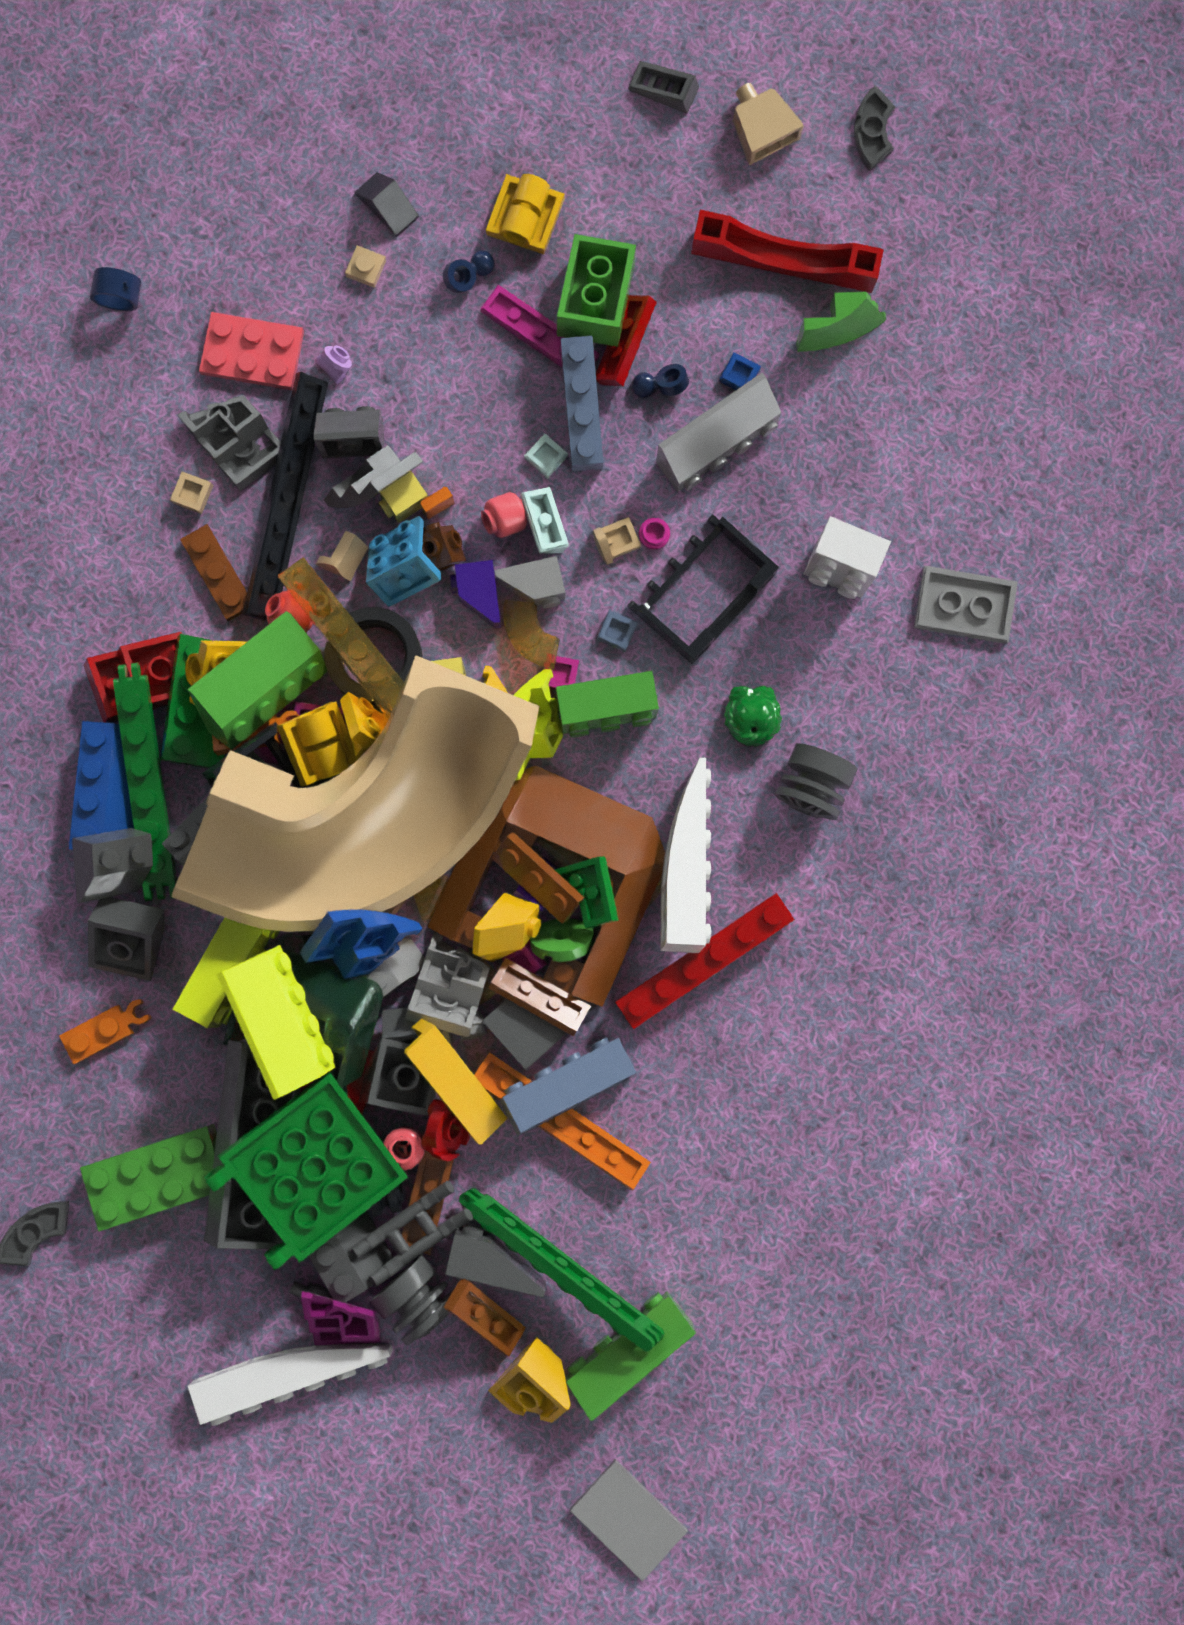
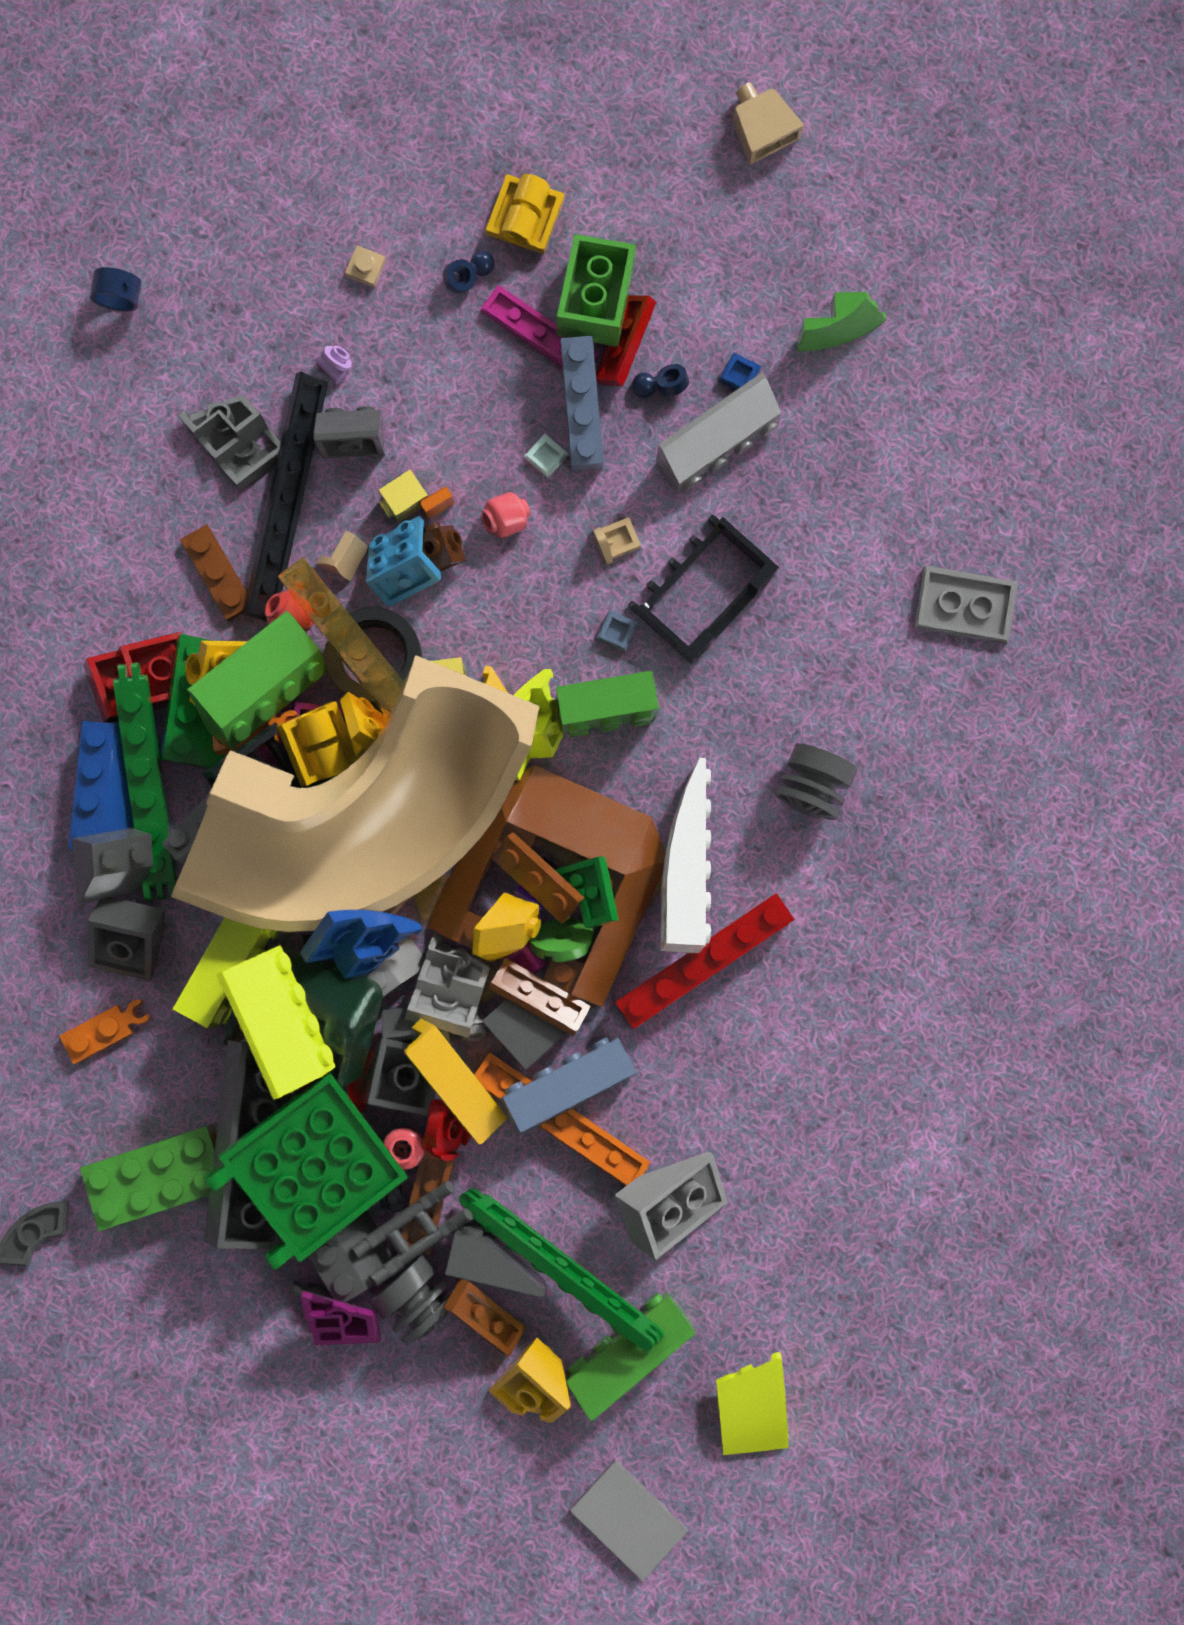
(191, 492): tan plate -> none
(251, 351): coral plate -> none
(277, 1376): white slope -> none
(371, 478): slope -> none
(387, 202): slope -> none
(478, 590): dark purple slope -> none
(527, 634): clear yellow tile -> none
(535, 581): light grey slope -> none
(545, 521): light aqua slope -> none
(564, 672): dark pink plate -> none
(654, 533): dark pink plate -> none
(671, 1203): none -> light grey slope
(680, 79): dark grey slope -> none
(752, 709): green hair -> none
(753, 1408): none -> neon yellow slope
(841, 265): red arch -> none
(846, 558): white brick -> none
(870, 128): dark grey tile -> none

